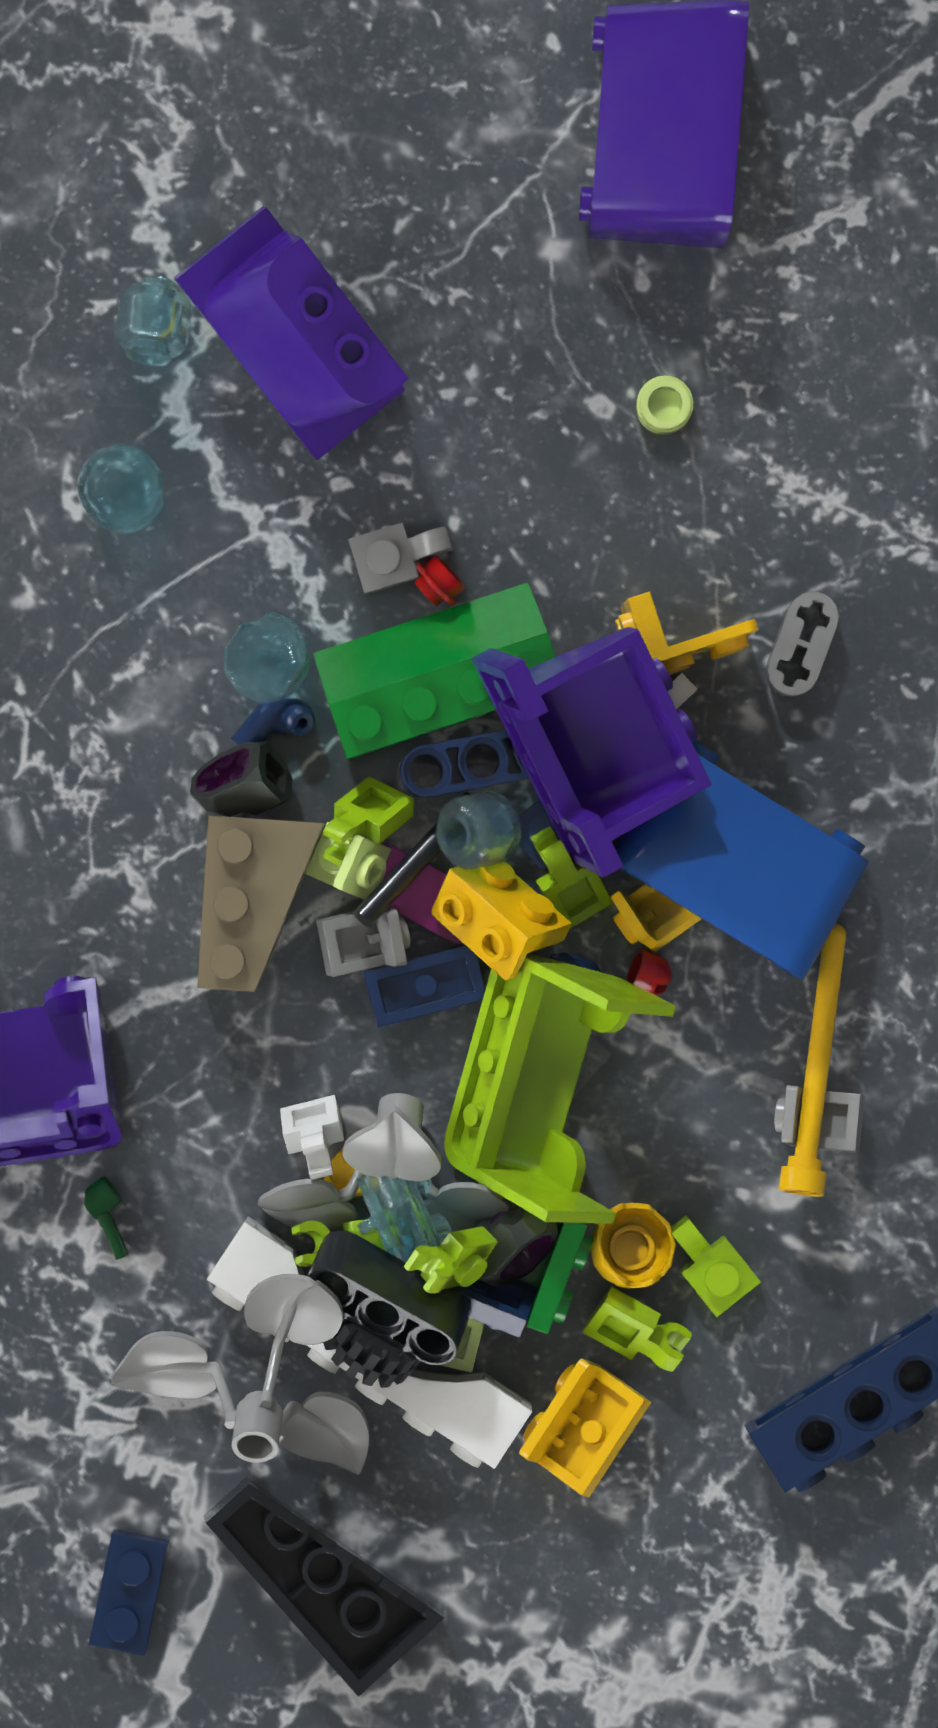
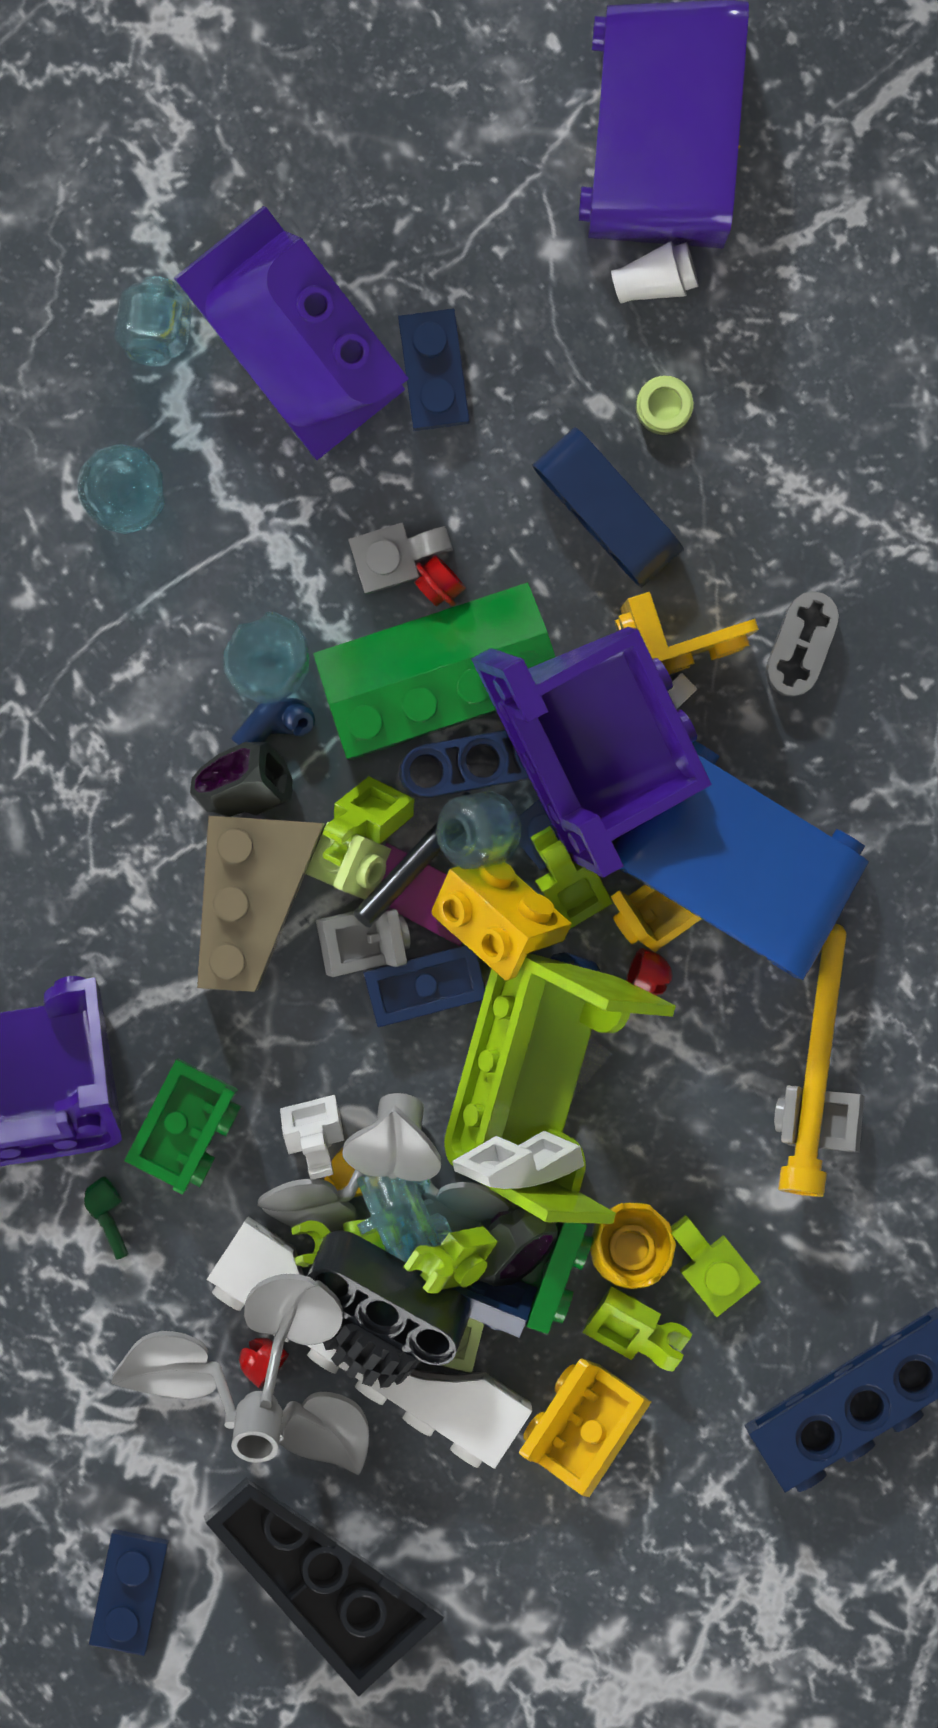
(183, 1126): none -> green bracket
(256, 1360): none -> red hinge
(433, 369): none -> dark blue plate
(514, 1166): none -> white slope
(608, 507): none -> dark blue beam
(658, 274): none -> white cone

